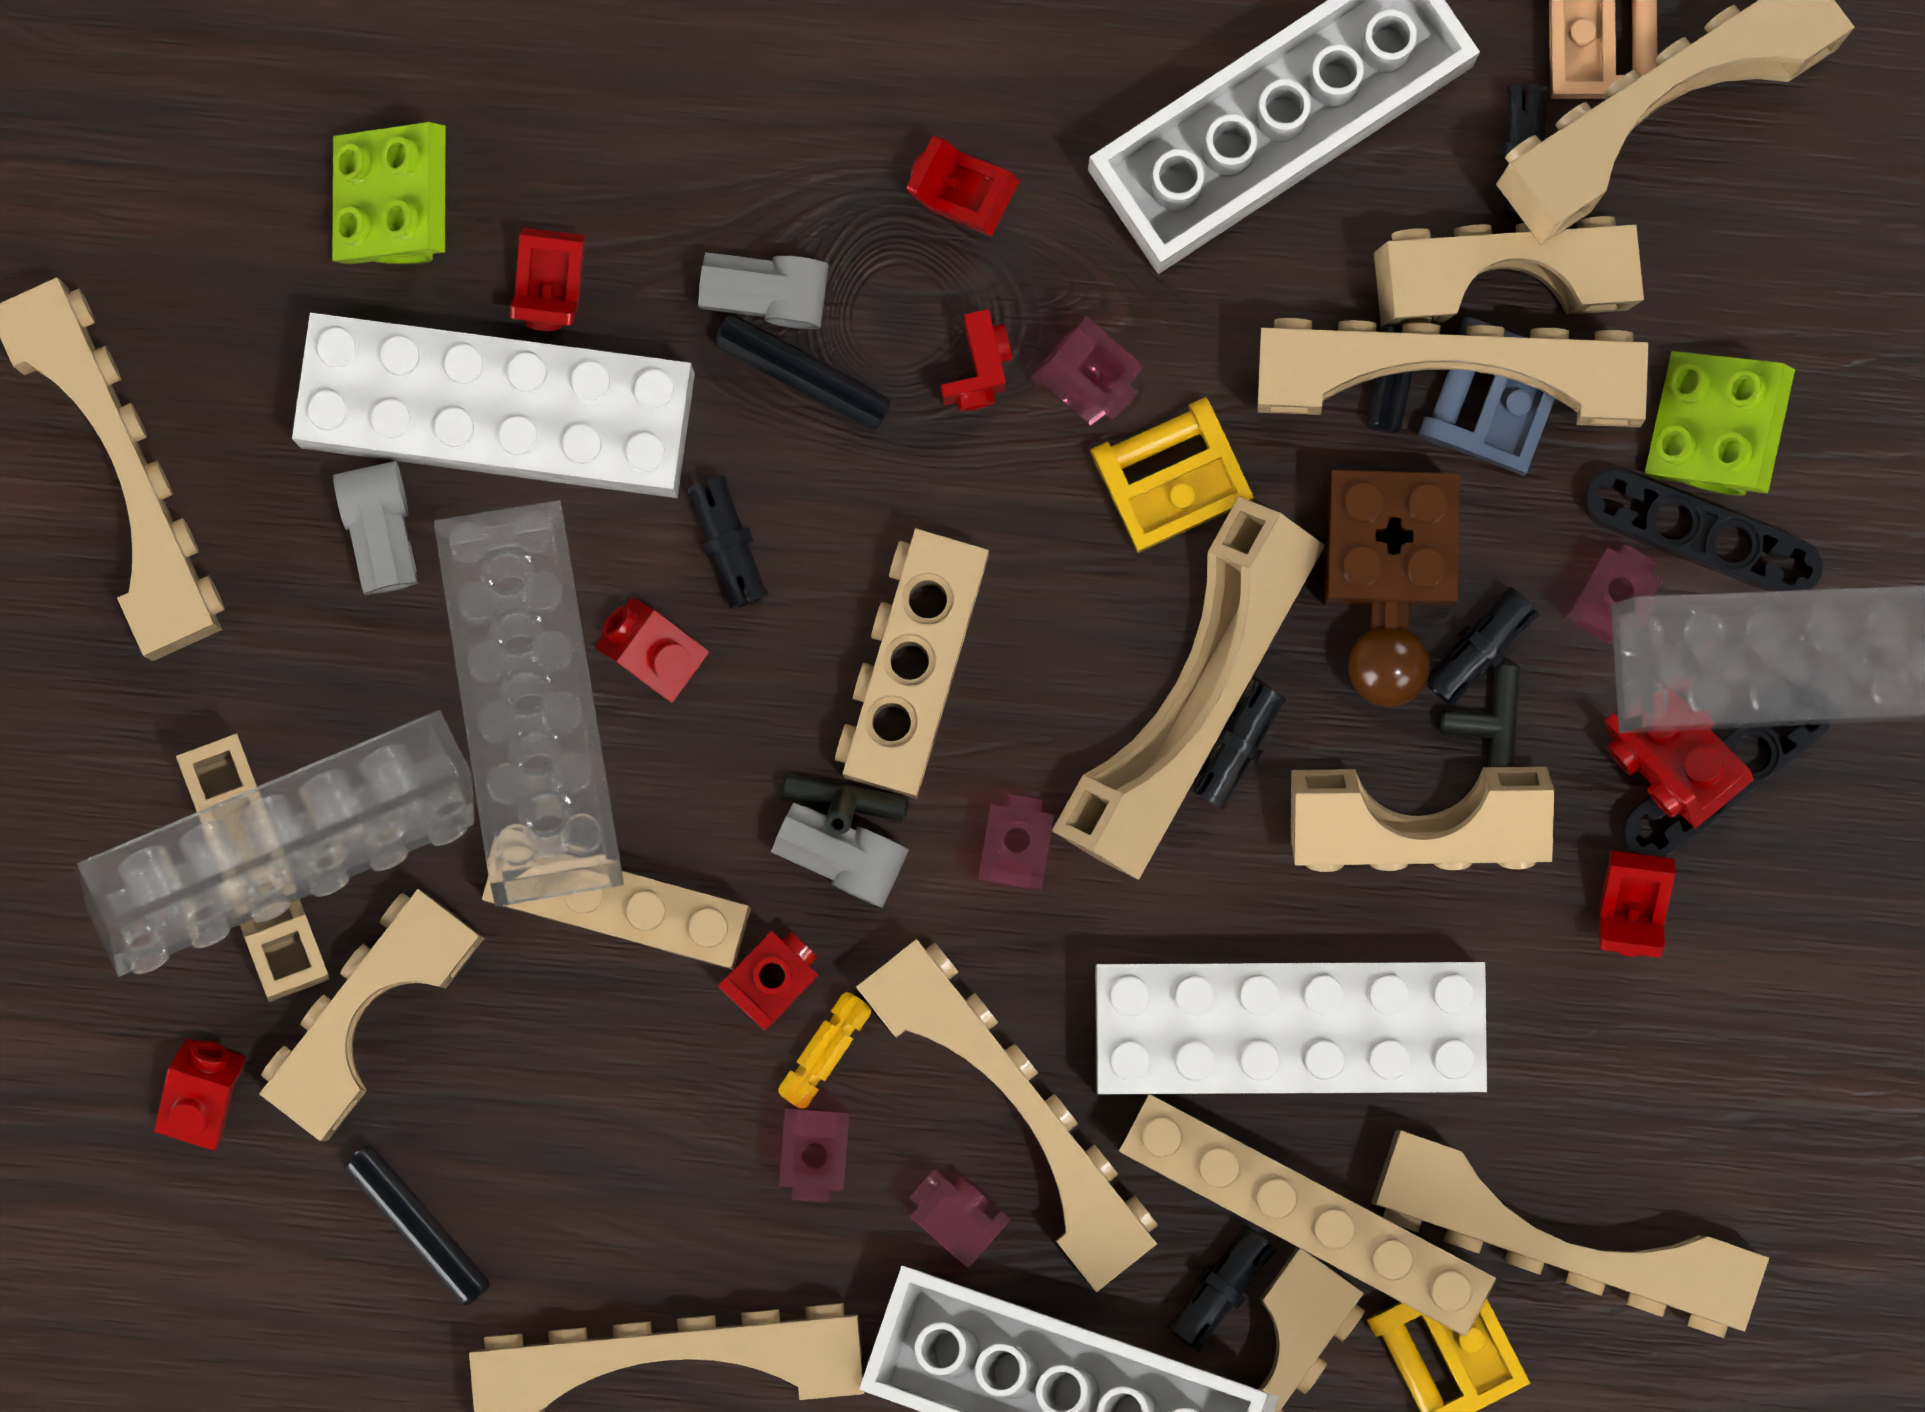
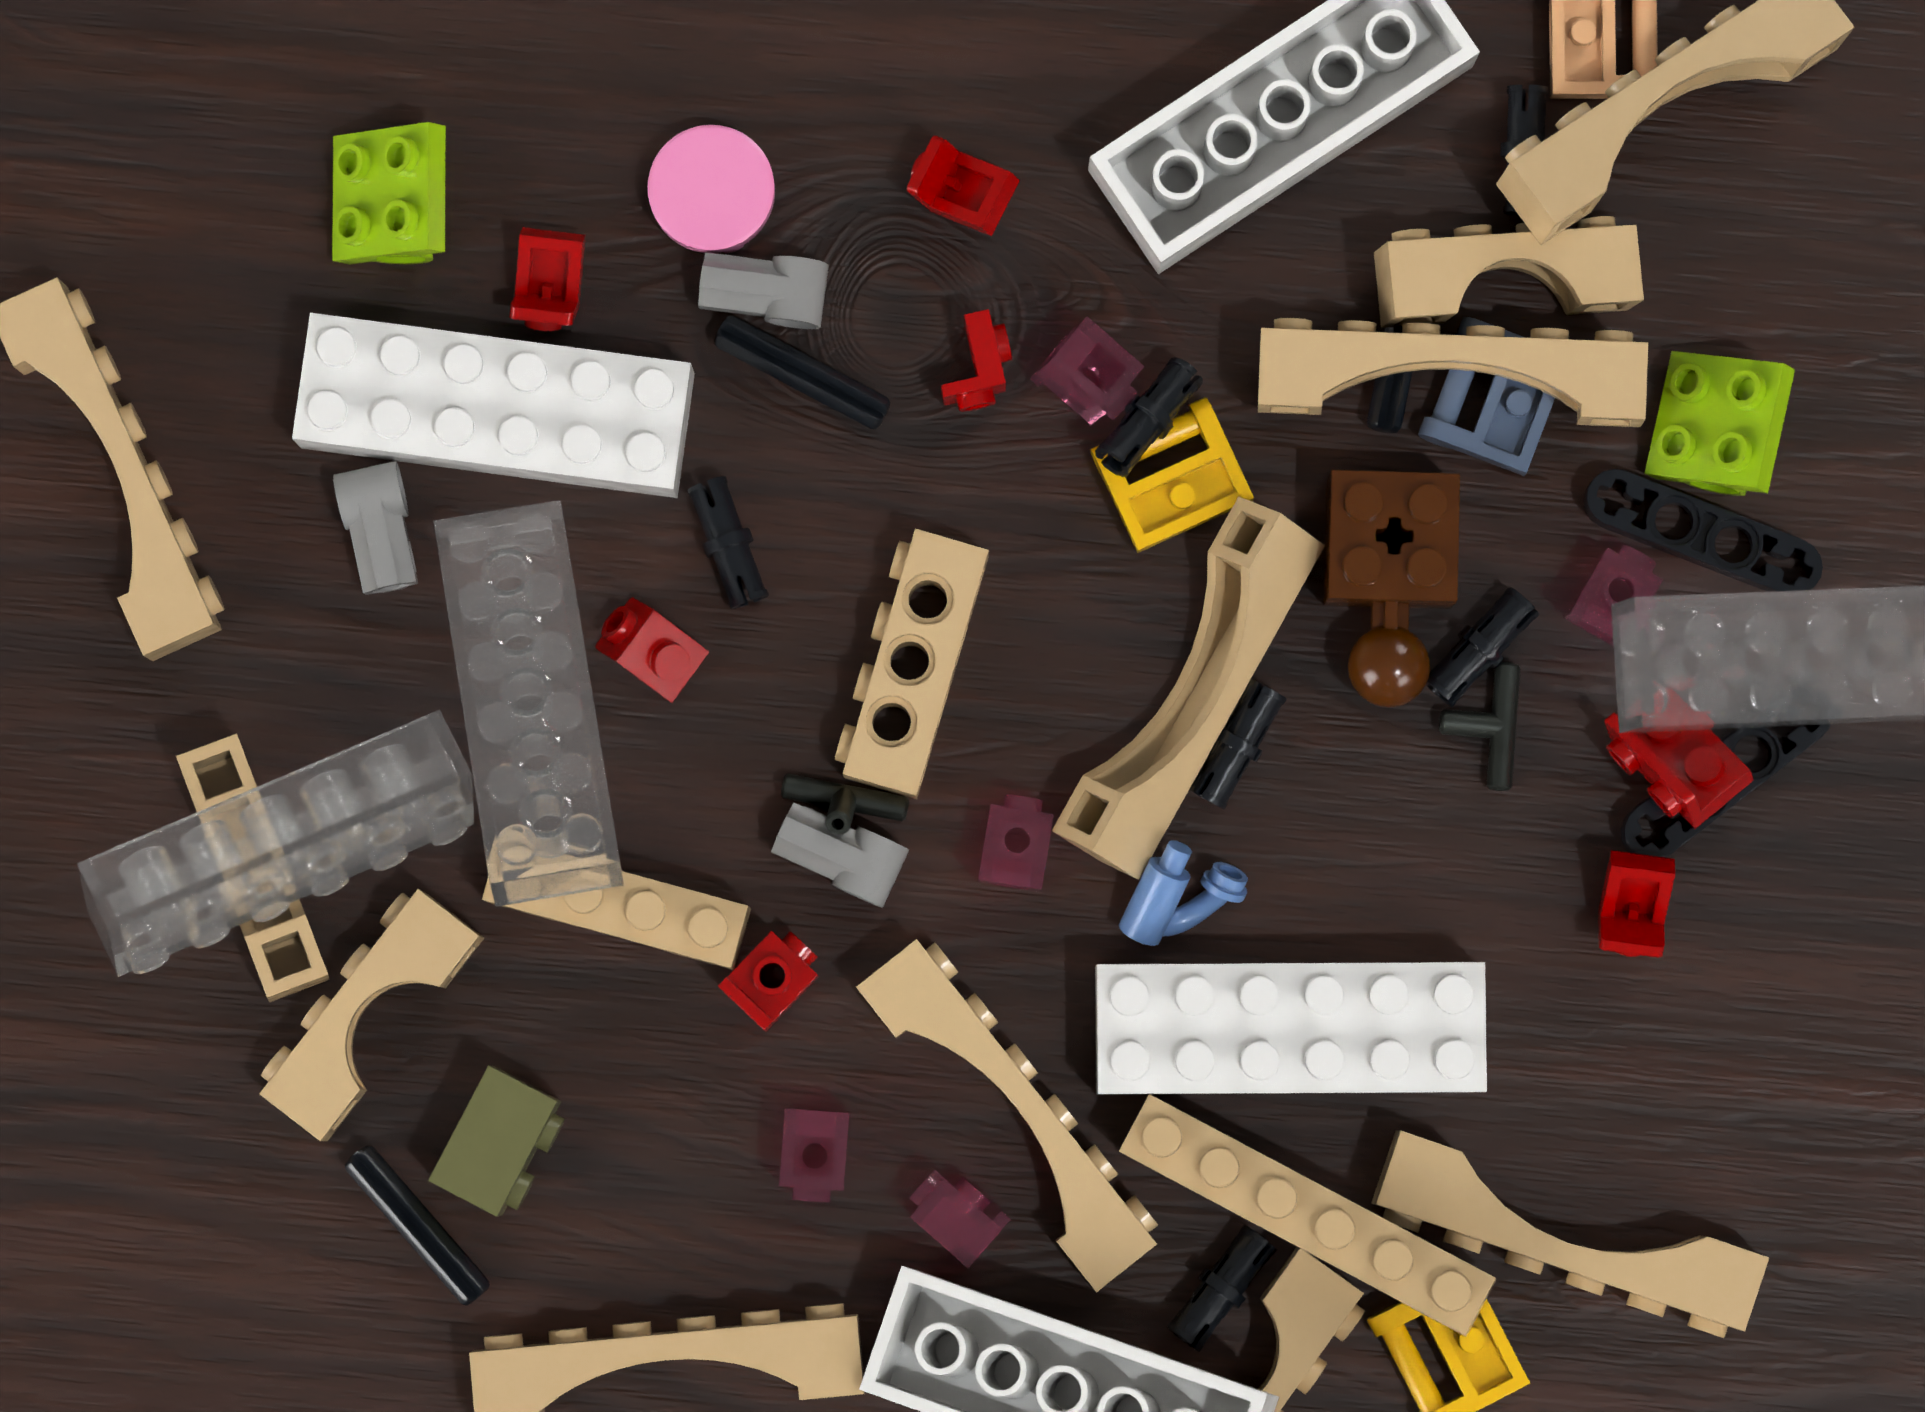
(198, 1093): red bracket -> none
(497, 1141): none -> olive brick
(711, 189): none -> bright pink tile
(824, 1050): yellow axle -> none
(1149, 417): none -> black pin
(1154, 908): none -> medium blue plant
(1499, 821): tan arch -> none

